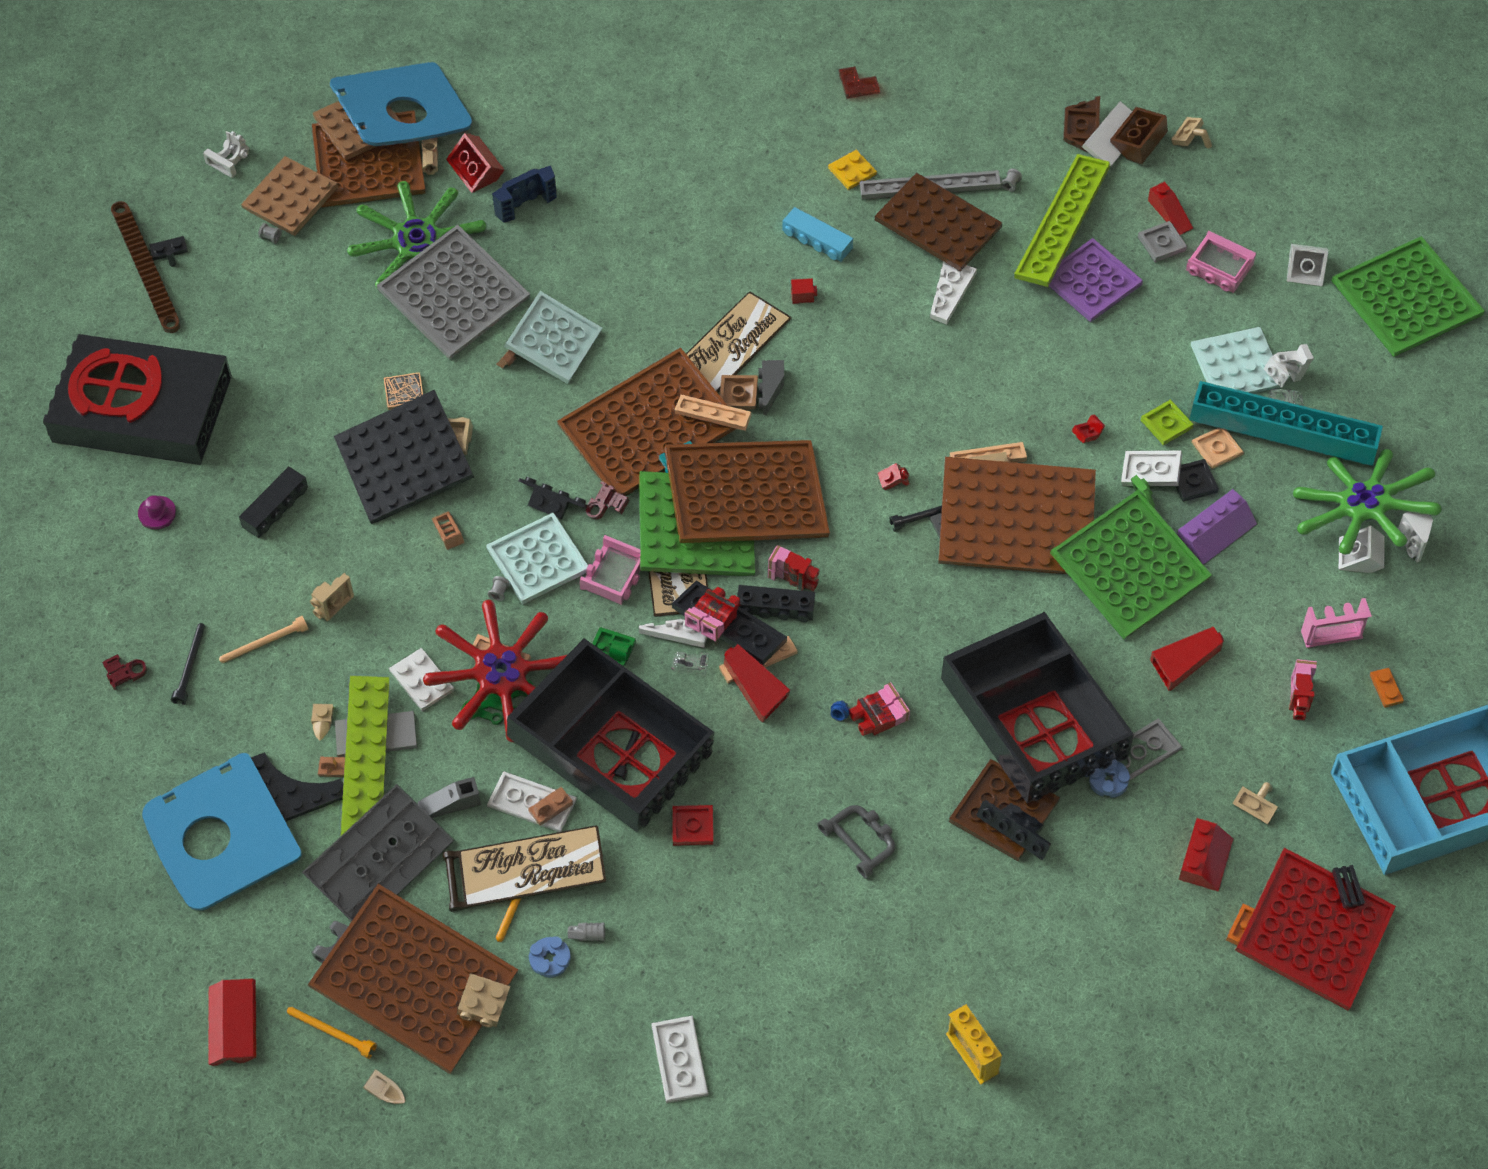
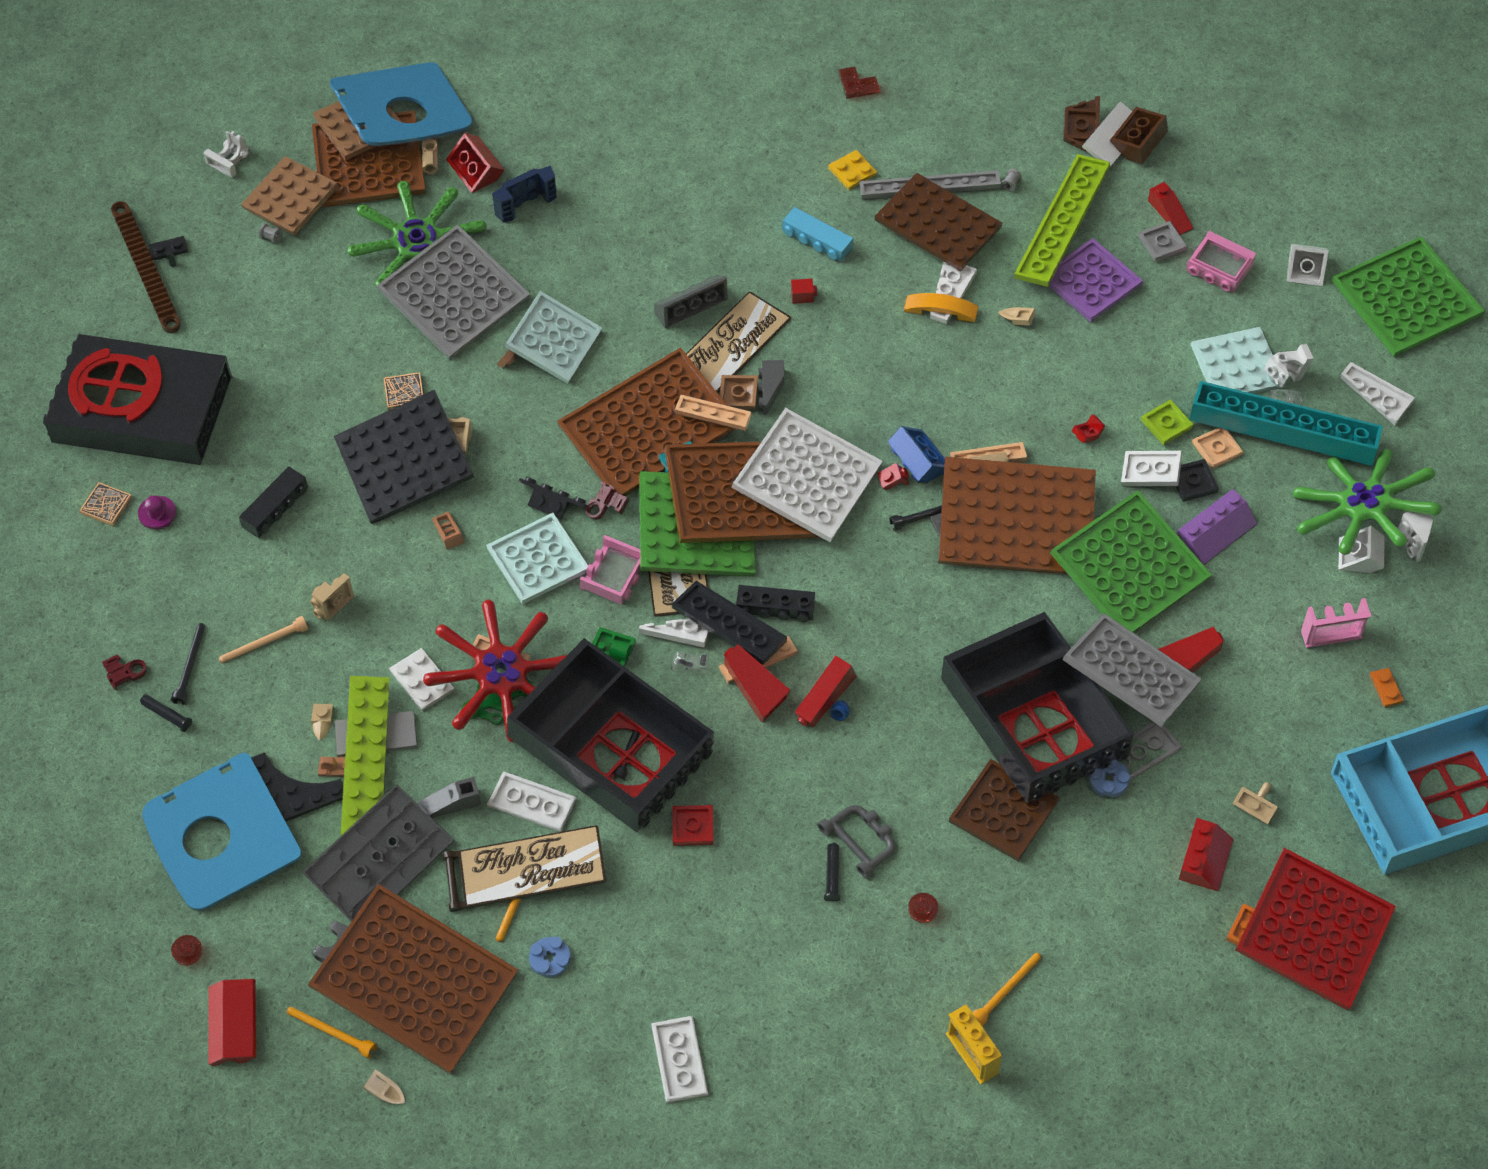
(105, 504): none -> tile
(166, 712): none -> black axle
(186, 950): none -> clear red plate
(483, 1001): tan plate -> none
(498, 588): light grey bush -> none
(550, 806): nougat hinge -> none
(587, 931): light grey hinge -> none
(691, 300): none -> dark grey slope
(712, 613): hips -> none
(793, 569): hips -> none
(807, 474): none -> white plate
(825, 691): none -> red slope
(832, 873): none -> black axle
(880, 711): hips -> none
(917, 453): none -> slope
(923, 907): none -> clear red plate
(943, 304): none -> light orange slope
(982, 1013): none -> light orange piece
(1016, 826): black bracket -> none
(1019, 315): none -> tan plate
(1132, 669): none -> light grey plate
(1143, 487): bright green plate -> none
(1190, 129): tan plate -> none
(1302, 688): red hips -> none
(1355, 884): black tile -> none
(1378, 393): none -> white wing

